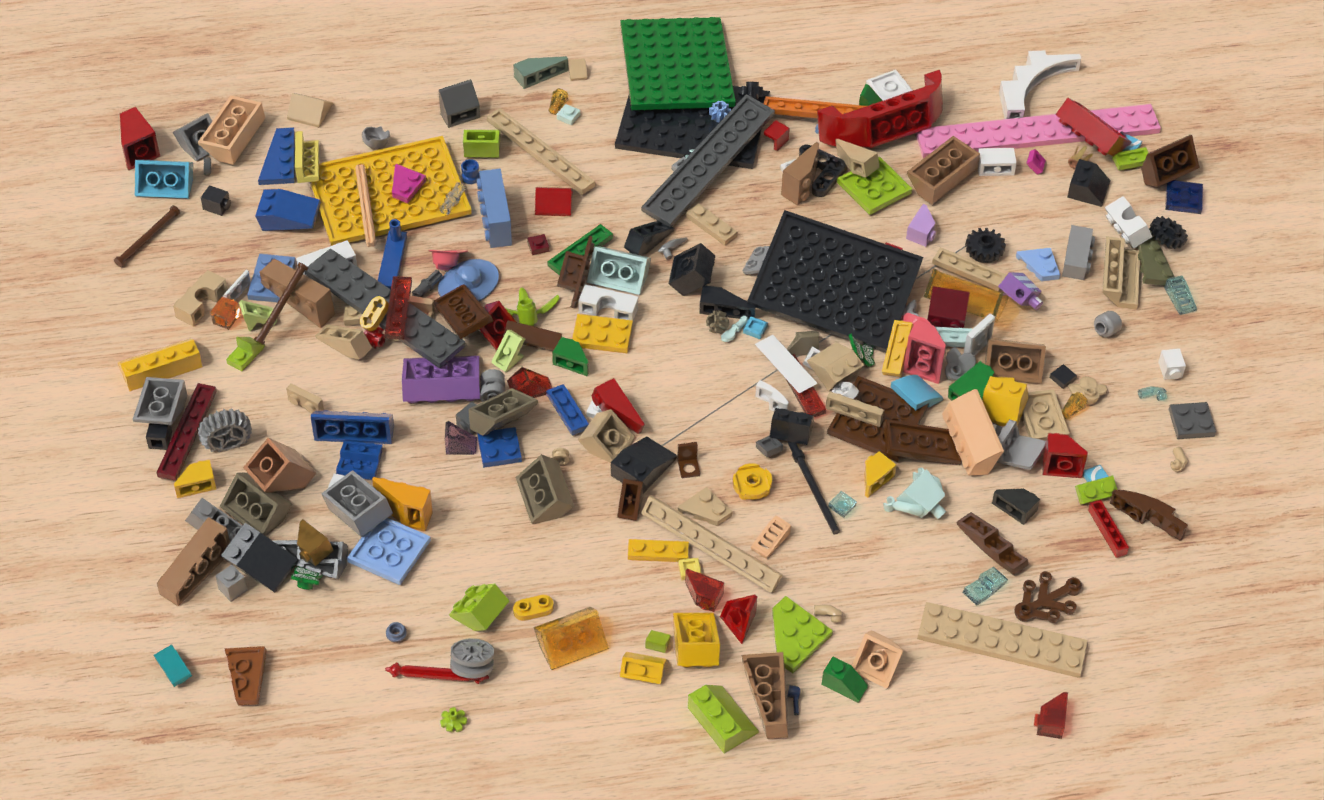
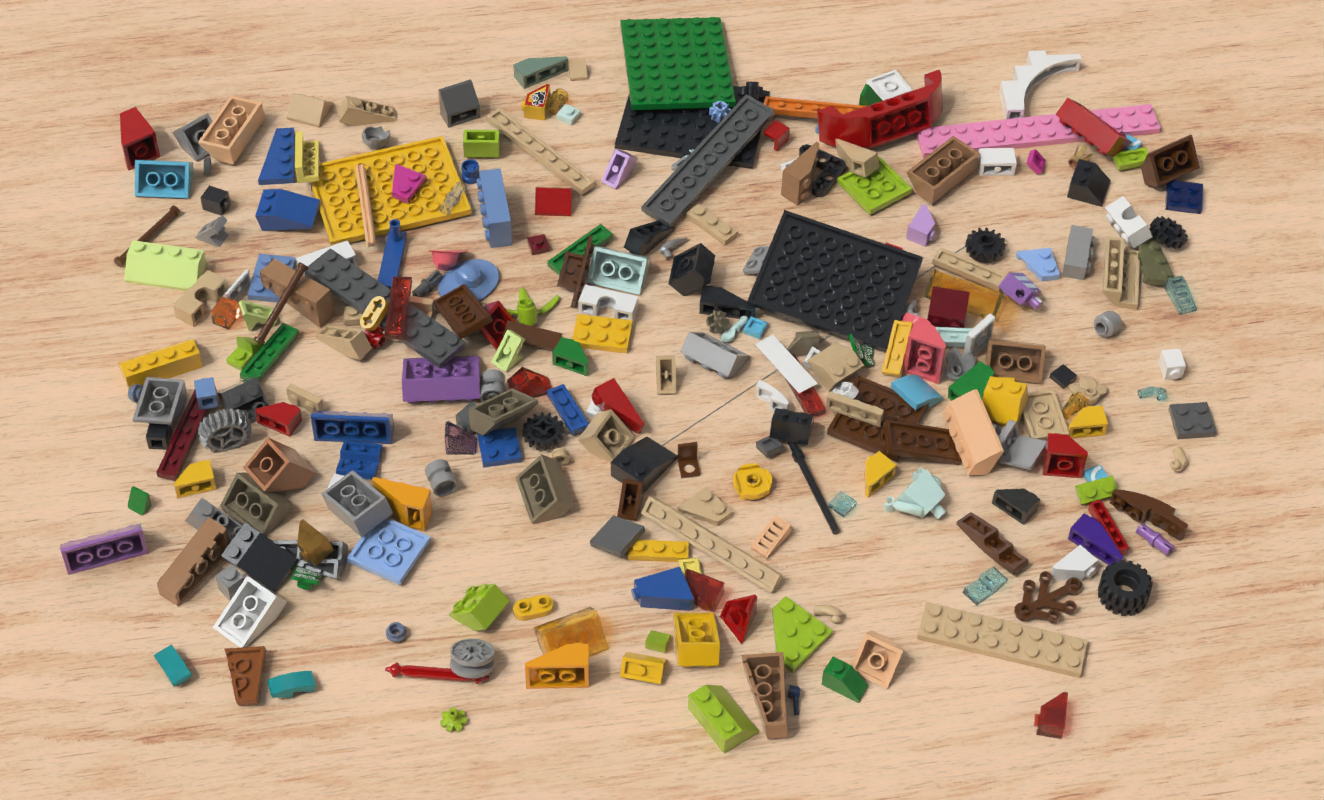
(103, 549): none -> medium lavender slope
(134, 392): none -> sand blue plate
(139, 501): none -> green slope
(164, 265): none -> yellowish green slope
(206, 393): none -> medium blue brick
(213, 232): none -> light grey slope
(244, 396): none -> dark grey slope
(249, 612): none -> white slope
(270, 352): none -> green plate
(279, 417): none -> red slope
(286, 684): none -> teal slope
(363, 112): none -> tan slope
(441, 478): none -> light grey wheel
(537, 103): none -> slope
(543, 431): none -> black gear
(559, 668): none -> light orange slope
(617, 536): none -> dark grey tile
(619, 168): none -> lavender slope
(664, 591): none -> blue slope
(666, 374): none -> tan slope
(713, 354): none -> light grey slope
(1076, 564): none -> white slope
(1089, 423): none -> yellow slope
(1094, 539): none -> dark purple slope
(1120, 600): none -> black tyre
(1155, 539): none -> medium lavender pin

